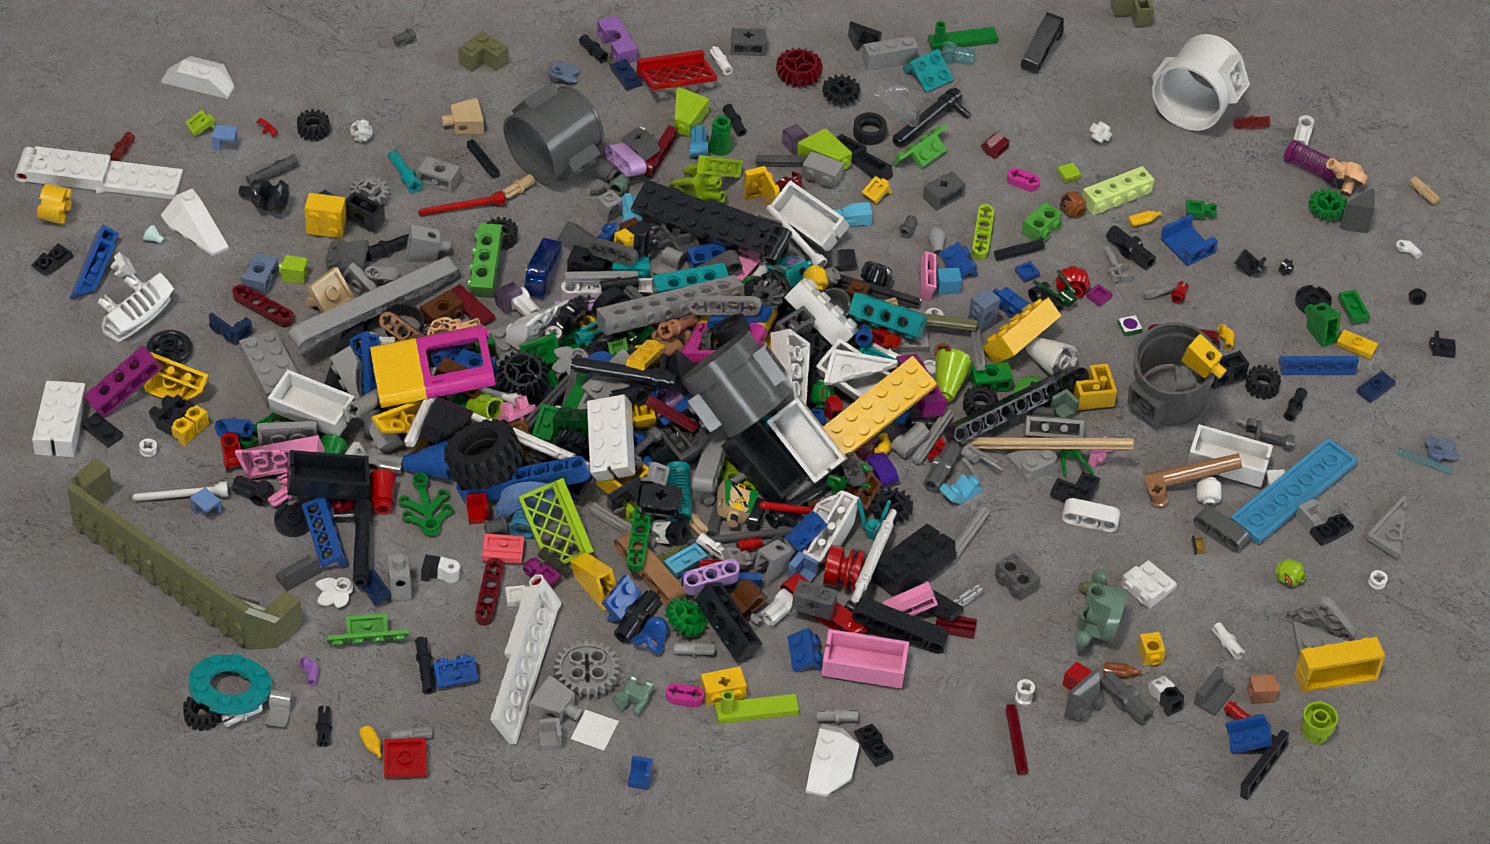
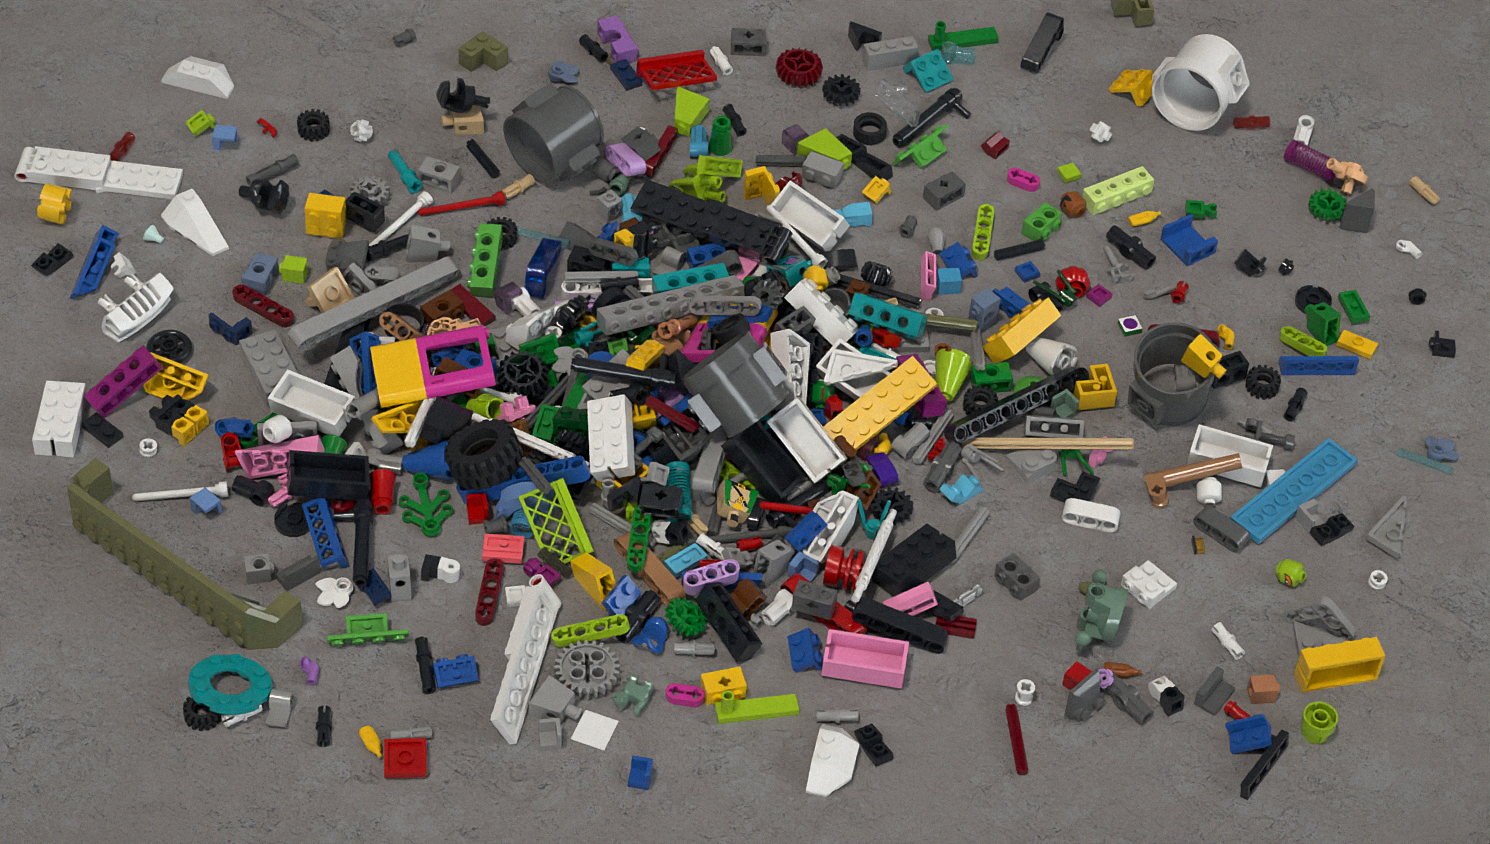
(258, 568): none -> light grey brick
(277, 429): none -> white head
(422, 201): none -> white piece
(461, 99): none -> black piece
(535, 475): none -> dark grey axle
(537, 235): none -> clear light blue bar
(590, 628): none -> lime beam
(608, 487): none -> light grey axle
(845, 446): none -> reddish brown arm
(1109, 679): none -> lavender plate
(1135, 81): none -> yellow bracket
(1151, 648): yellow brick -> none
(1293, 338): none -> lime beam
(1376, 386): dark blue plate -> none

